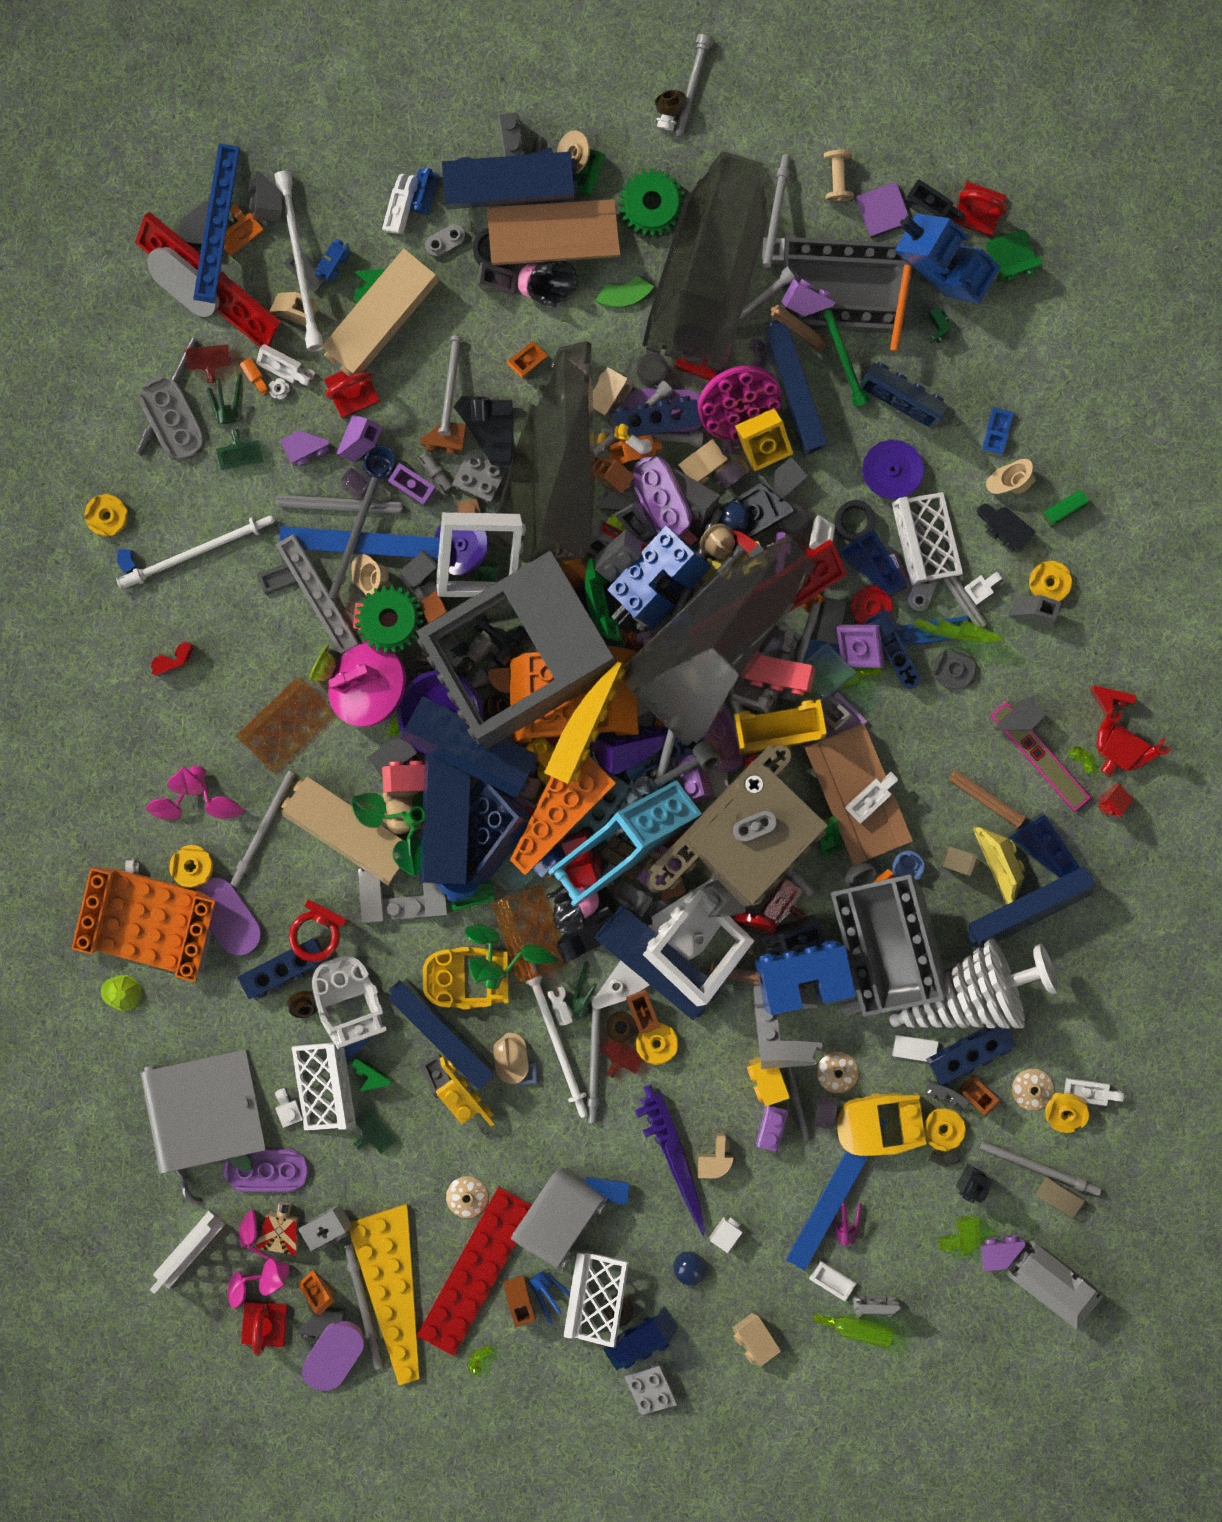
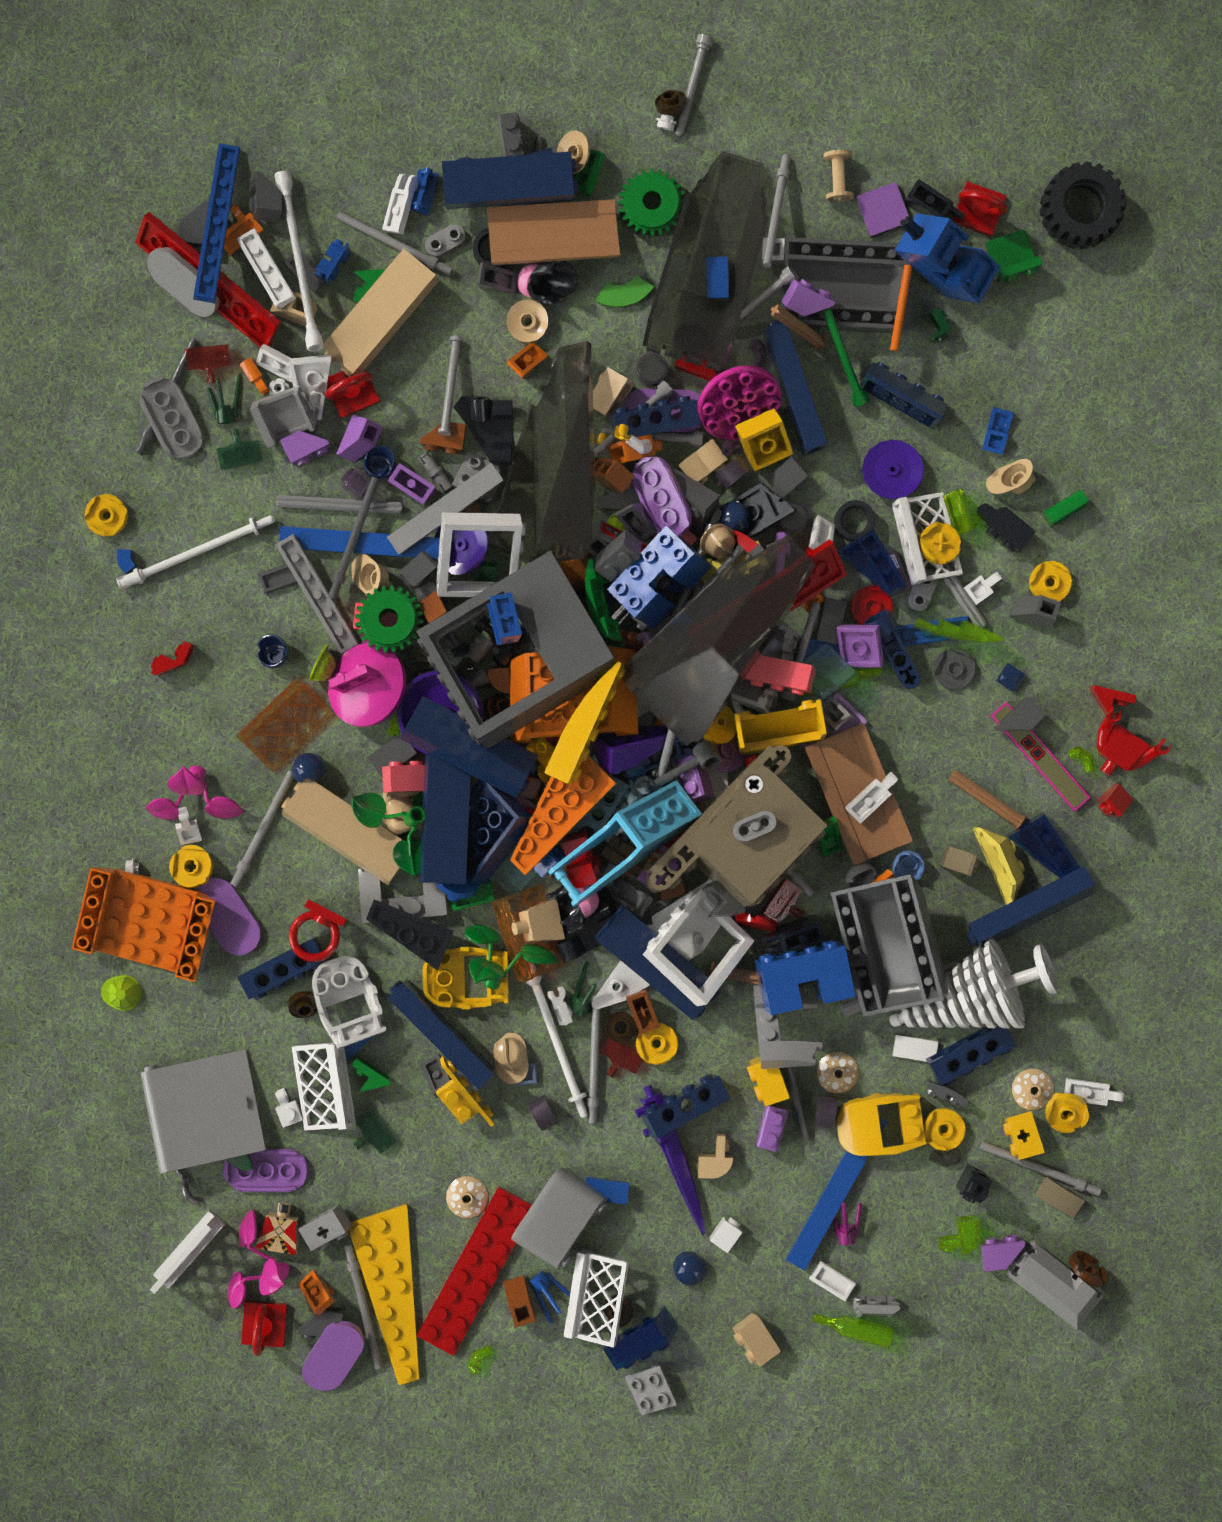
(187, 830): none -> white plate
(266, 269): none -> white tile
(270, 644): none -> dark blue hair
(283, 415): none -> light grey panel
(308, 767): none -> dark blue hair
(312, 377): none -> white wing
(413, 932): none -> black wing
(431, 261): none -> light grey bar
(453, 502): none -> light grey tile
(504, 618): none -> blue hinge
(519, 313): none -> tan dish
(540, 923): none -> tan torso
(543, 1112): none -> piece
(715, 1095): none -> dark blue brick
(717, 277): none -> blue slope
(725, 731): none -> yellow plate
(939, 543): none -> yellow tile
(959, 512): none -> clear neon green tile
(979, 1095): dark orange slope -> none
(1010, 677): none -> dark blue tile
(1026, 1124): none -> yellow brick
(1086, 1268): none -> reddish brown tile
(1098, 182): none -> black tyre

